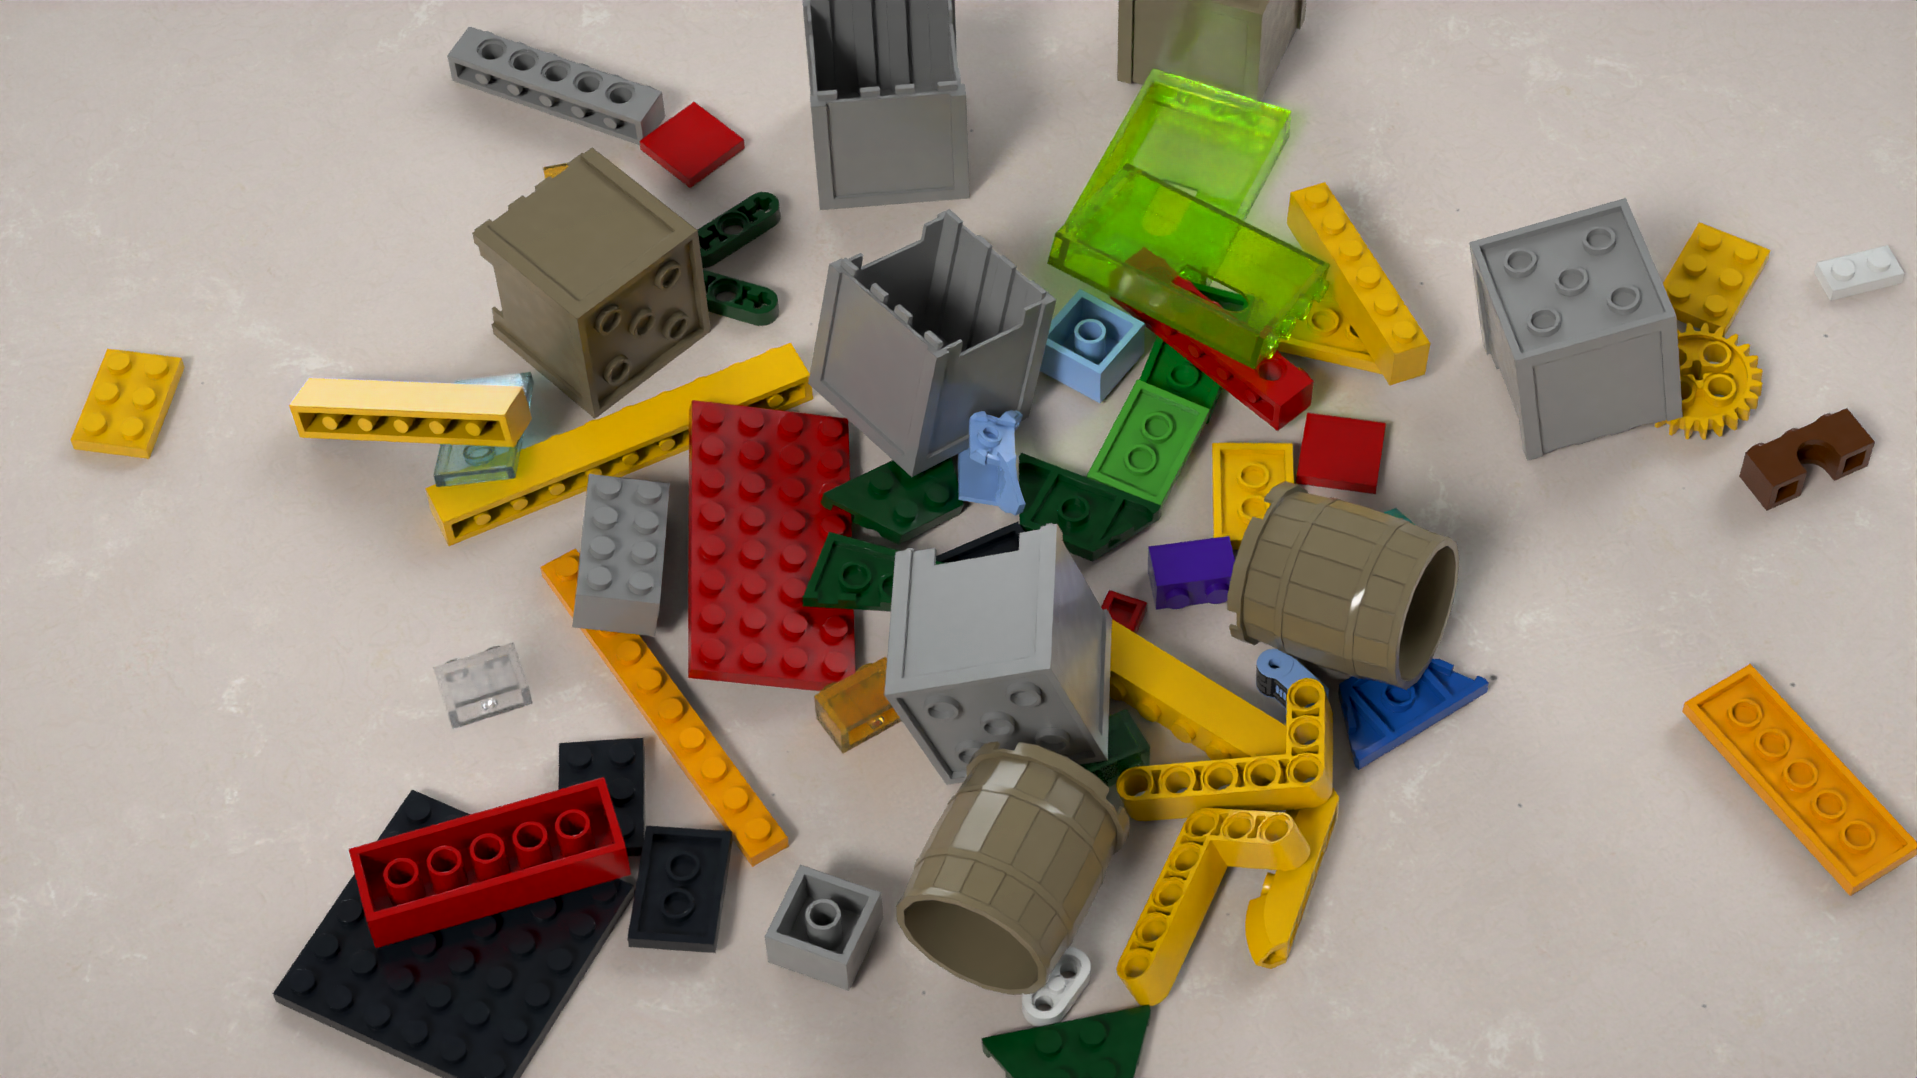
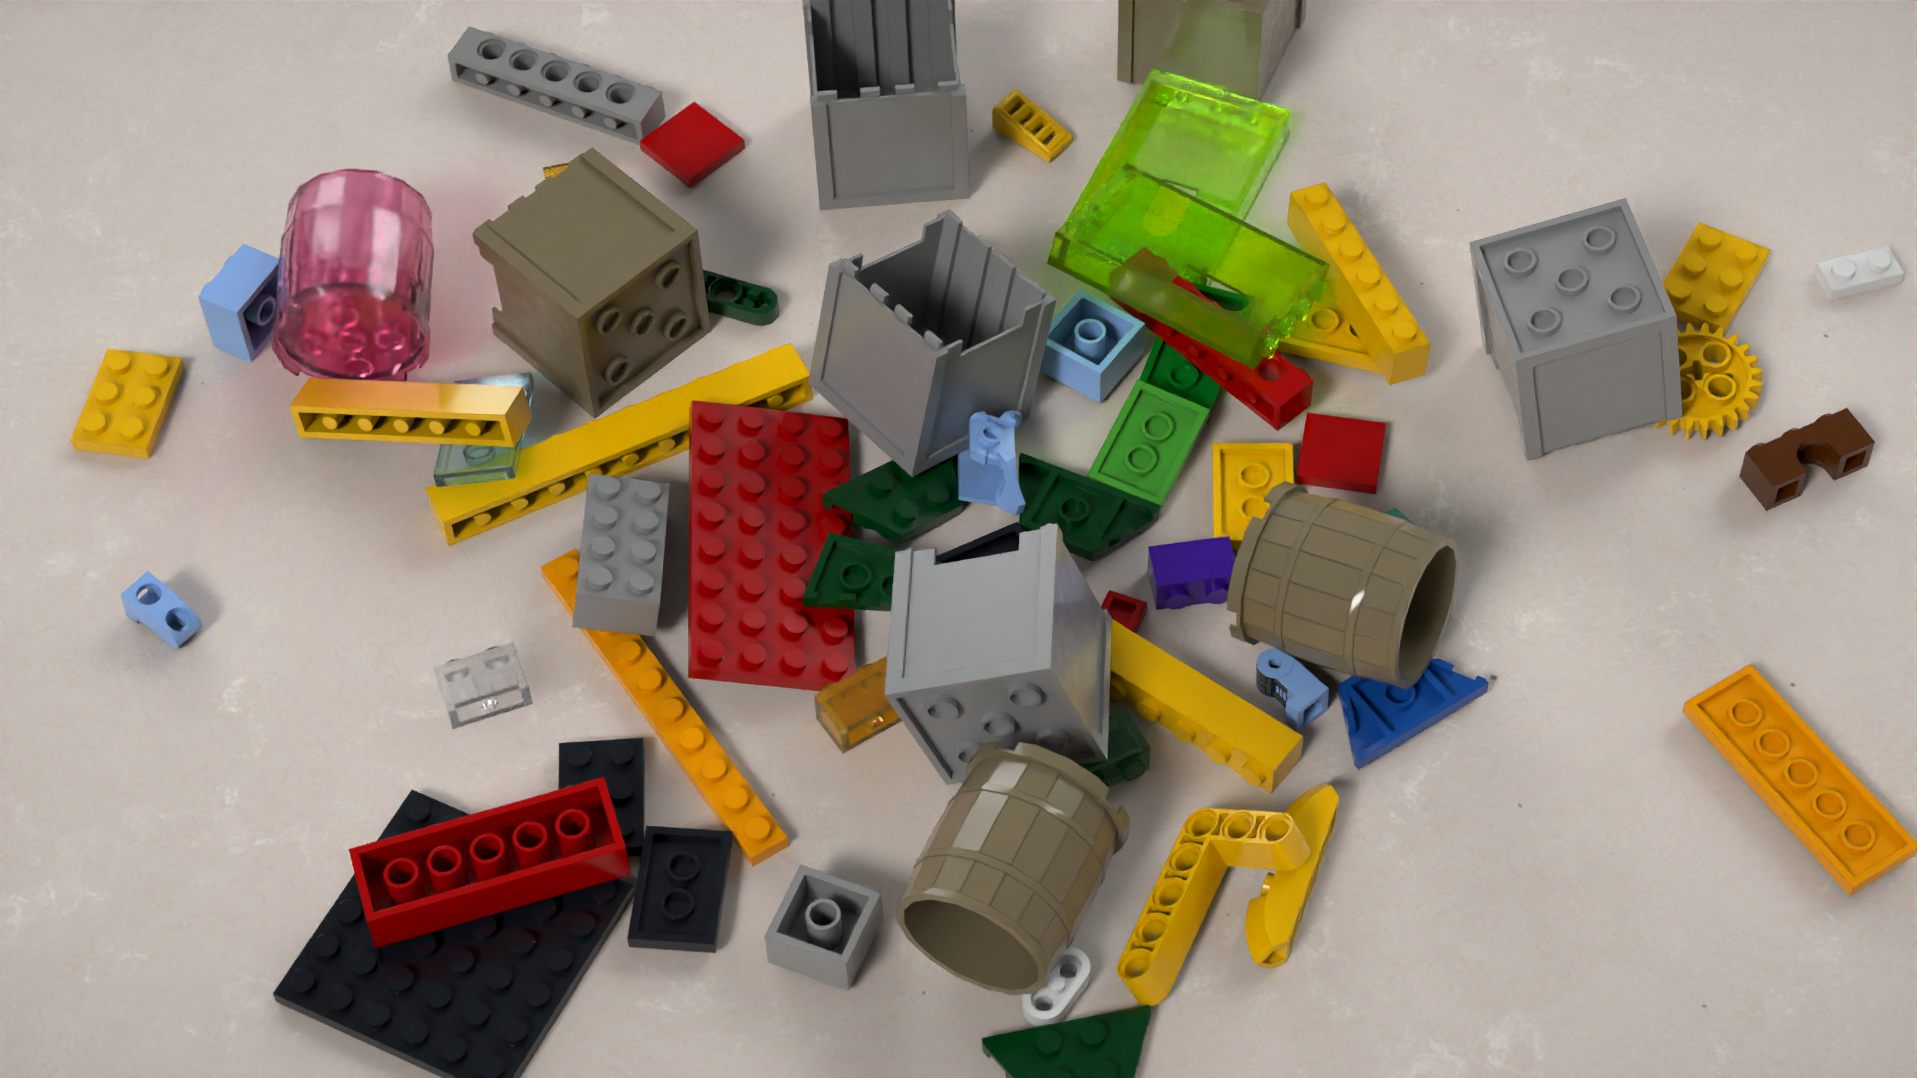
(160, 610): none -> light blue leg
(242, 302): none -> light blue brick
(354, 278): none -> clear pink piece
(738, 215): dark green beam -> none
(1015, 109): none -> yellow slope
(1246, 773): yellow beam -> none

